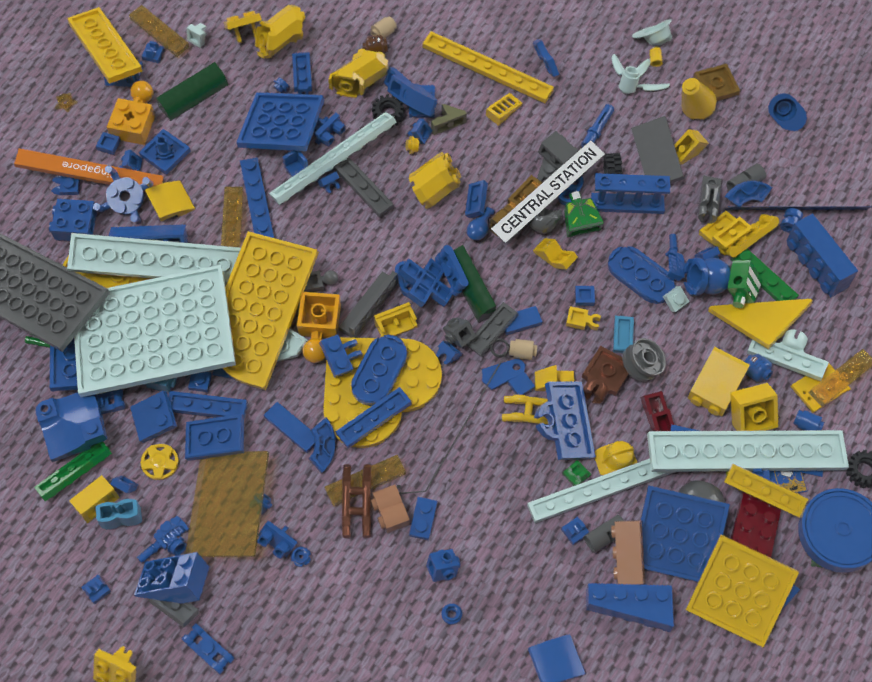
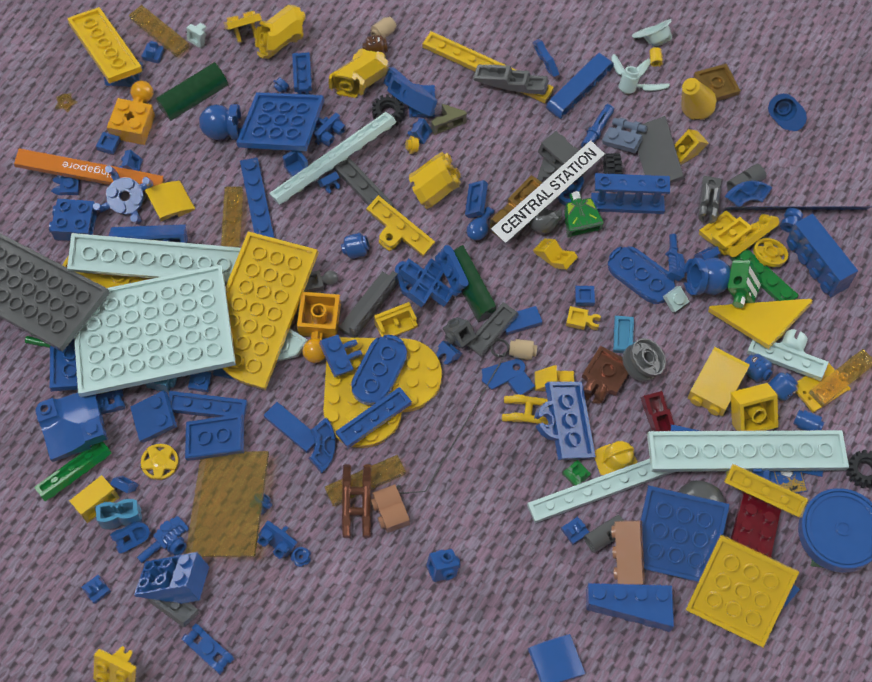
(137, 532): none -> blue plate
(161, 149): blue plate -> none
(219, 122): none -> blue tile
(355, 245): none -> blue head
(398, 228): none -> yellow plate
(423, 518): blue plate -> none
(451, 607): blue plate -> none
(500, 118): yellow slope -> none
(514, 80): none -> dark grey slope
(580, 84): none -> blue beam
(623, 139): none -> sand blue plate
(769, 254): none -> yellow wheel
(784, 385): none -> blue head

